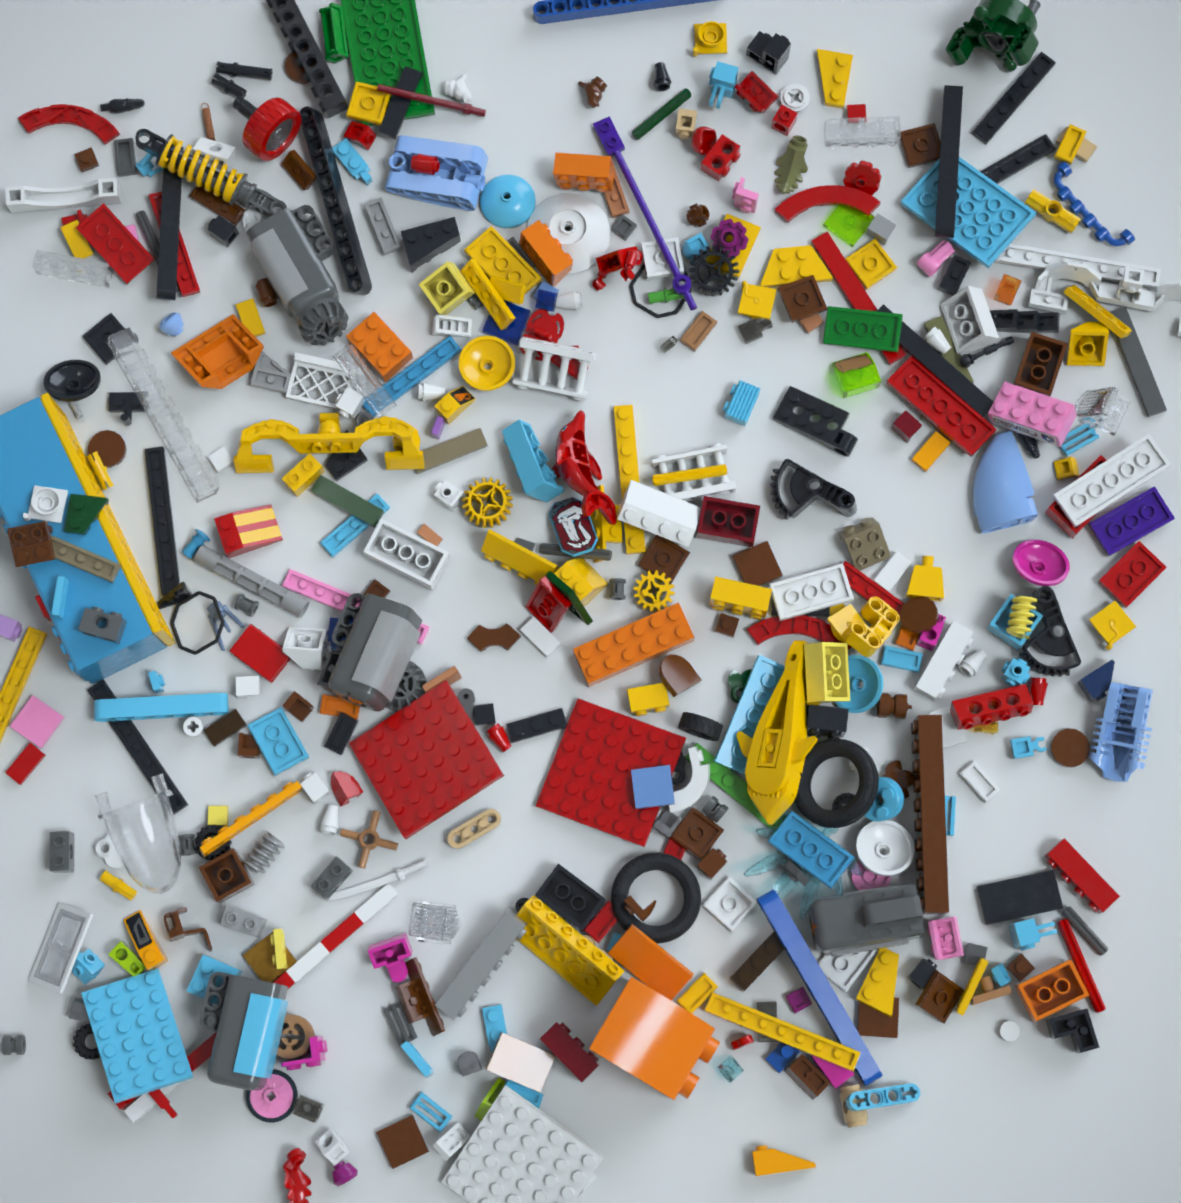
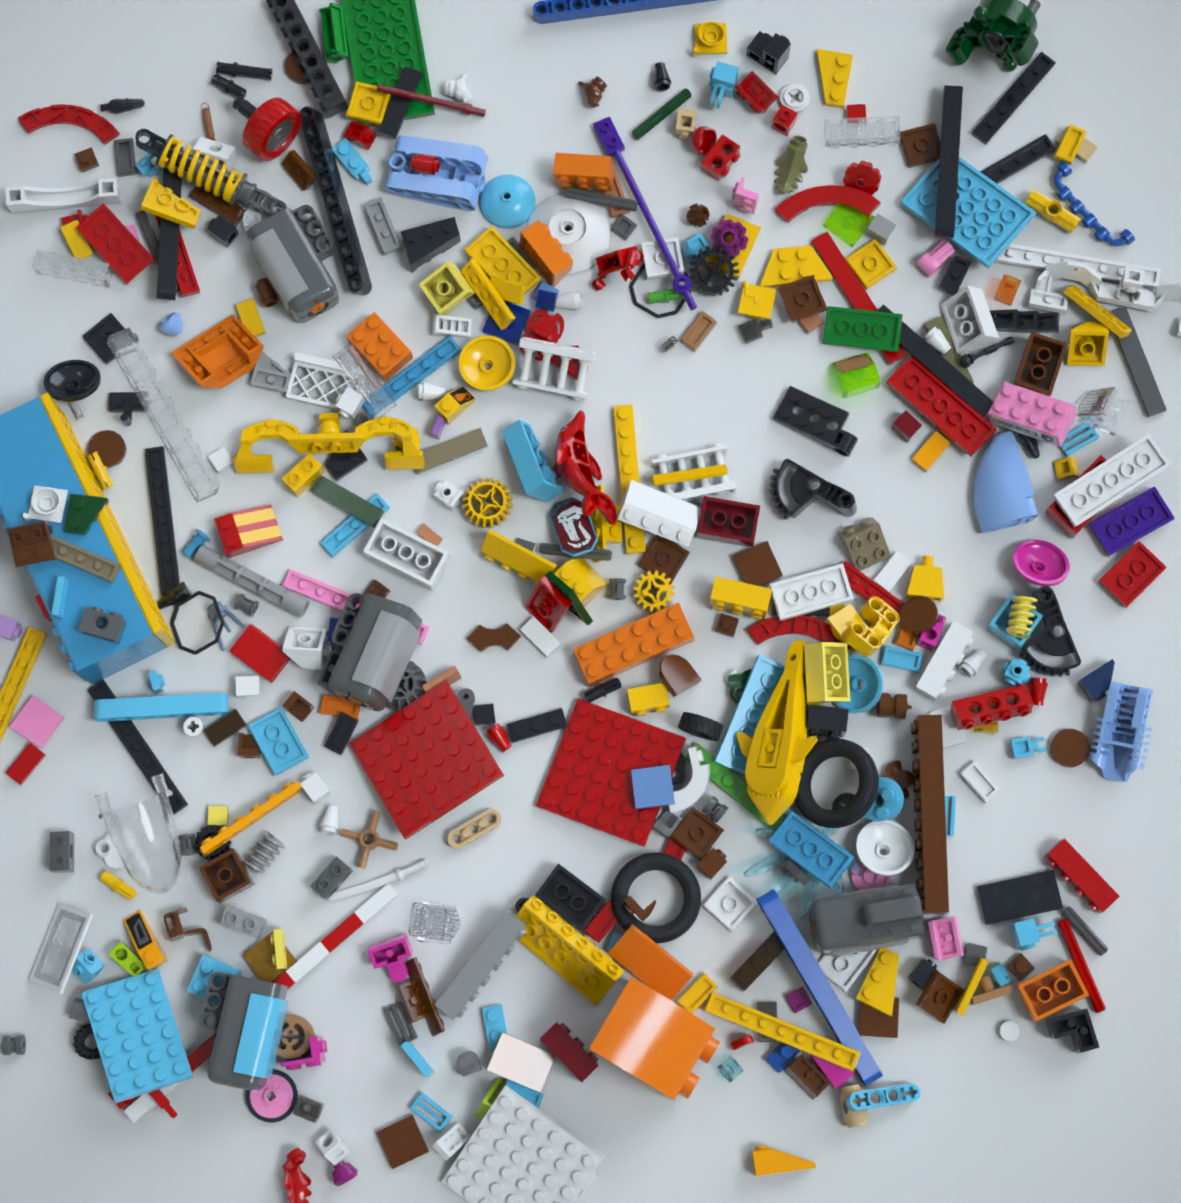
(167, 205): none -> yellow wing
(319, 316): dark grey gear -> none
(344, 787): brick -> none
(600, 198): none -> dark grey axle
(602, 690): none -> black axle
(742, 402): medium azure brick -> none
(1112, 624): yellow hat -> none

